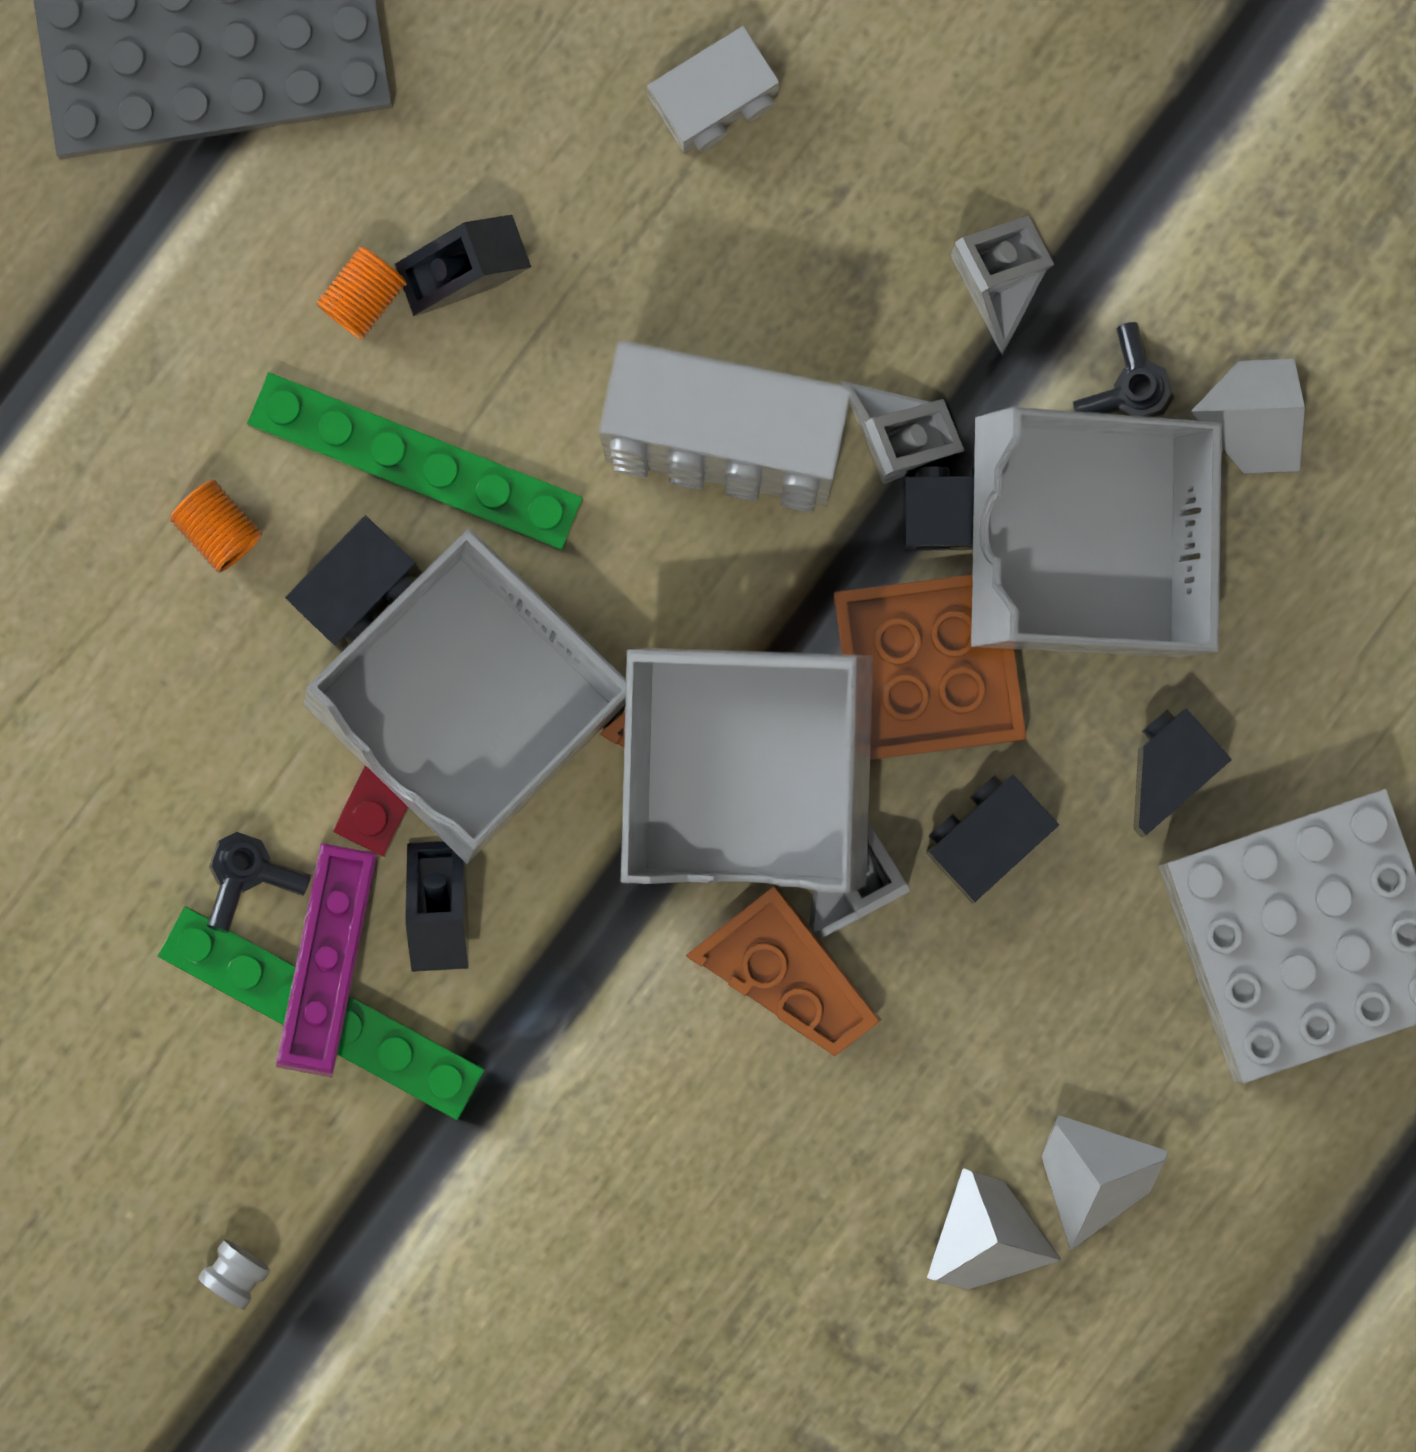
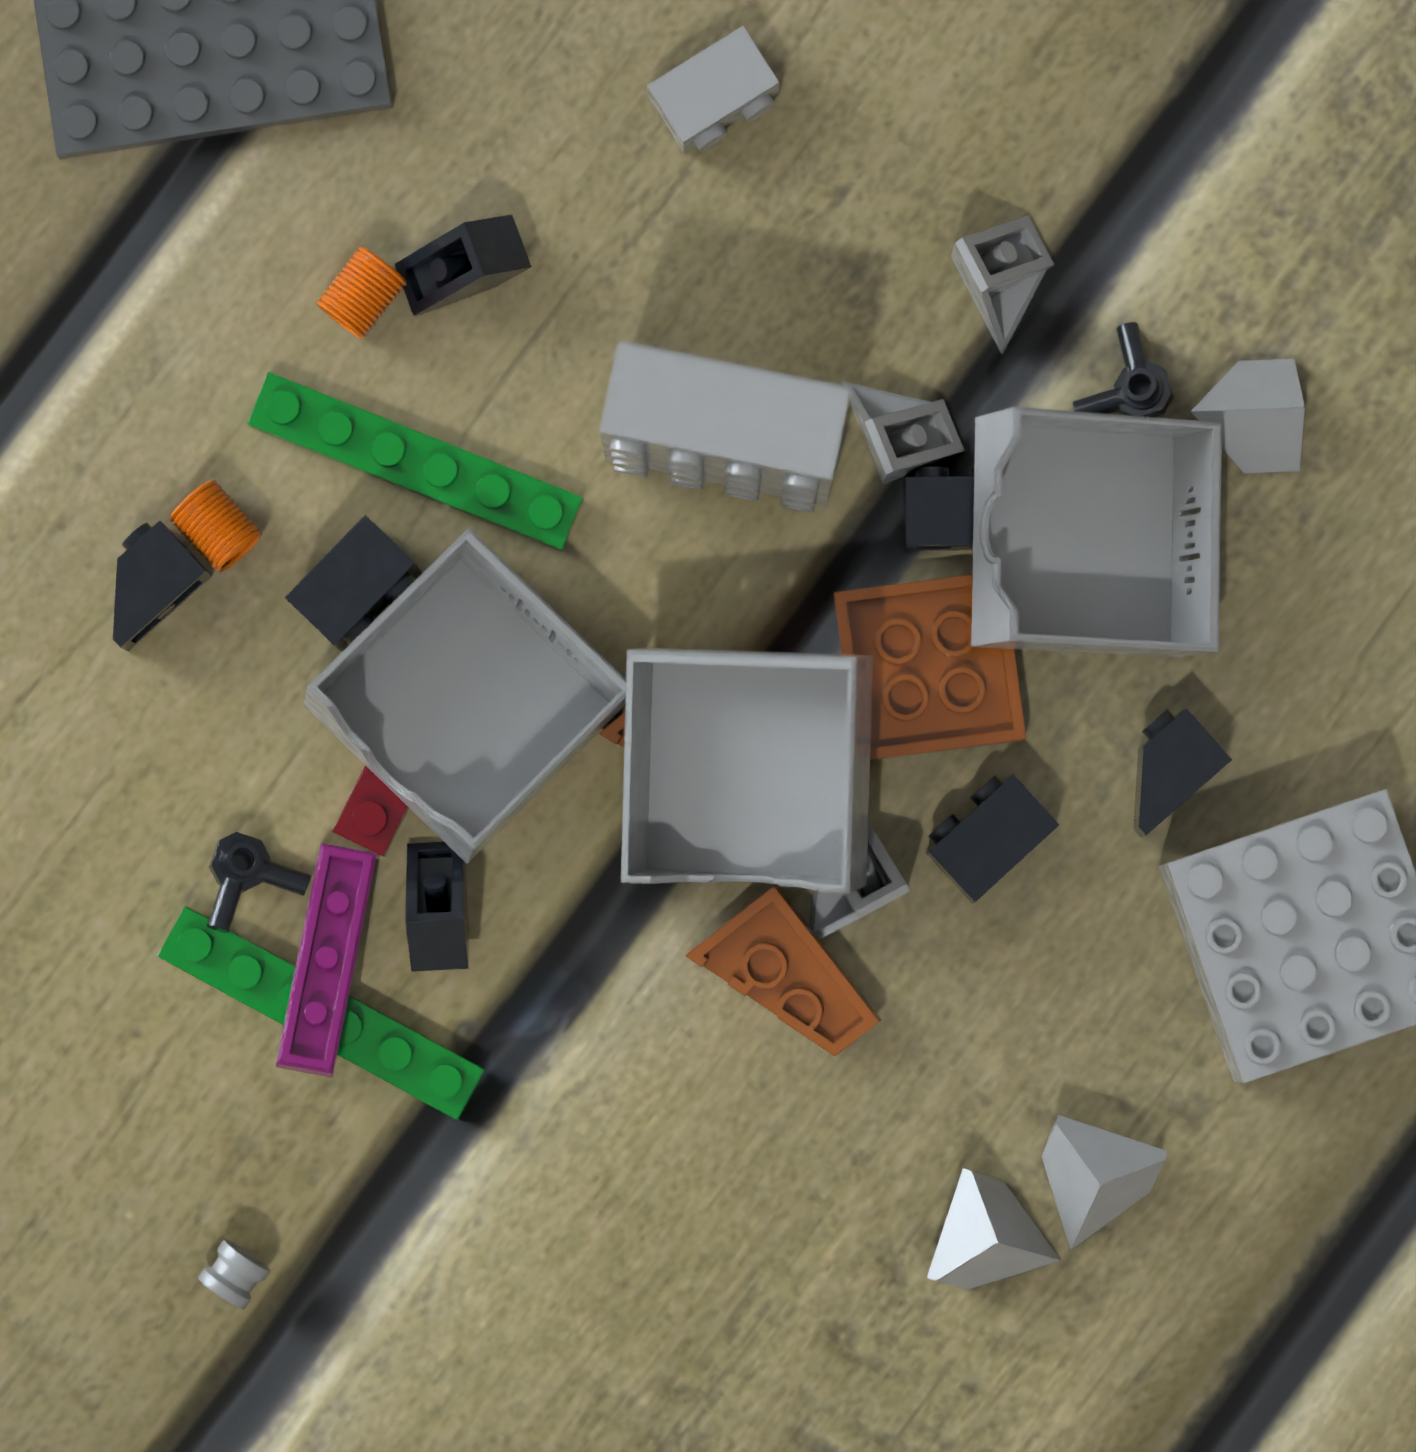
(152, 582): none -> black slope

